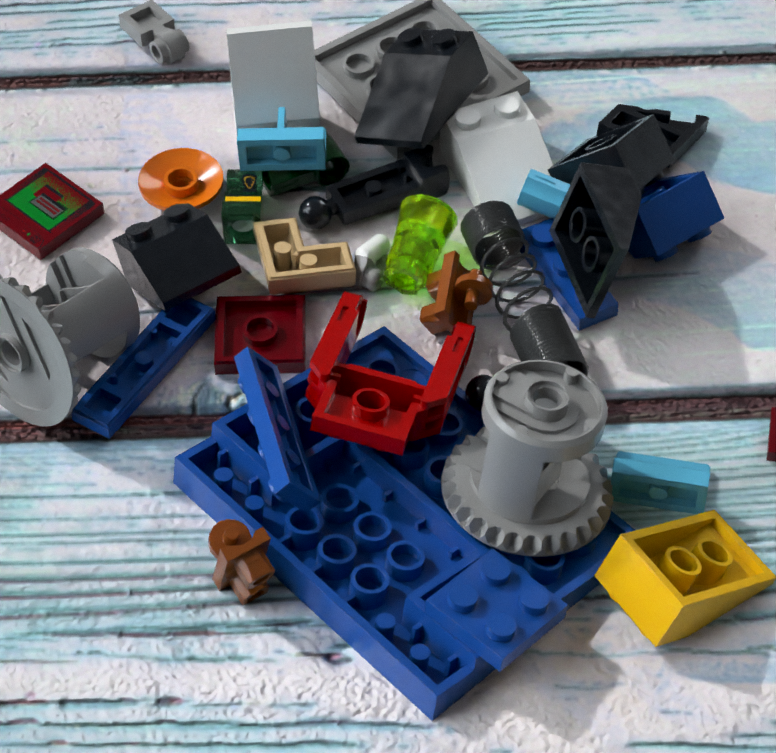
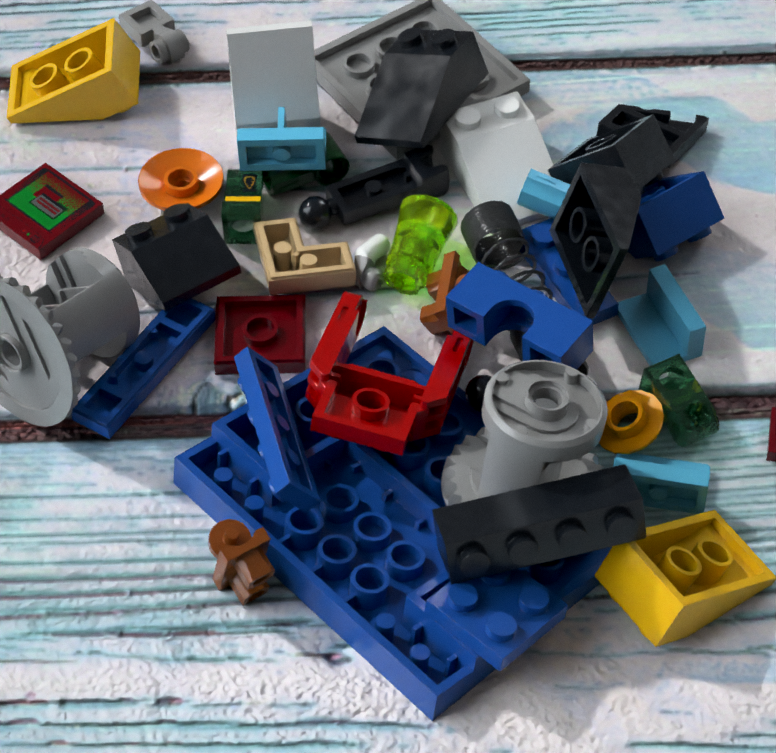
(77, 78): none -> yellow slope
(493, 302): none -> blue arch
(539, 523): none -> black brick
(641, 431): none -> light orange piece
(663, 320): none -> medium azure panel
(684, 403): none -> clear green leg

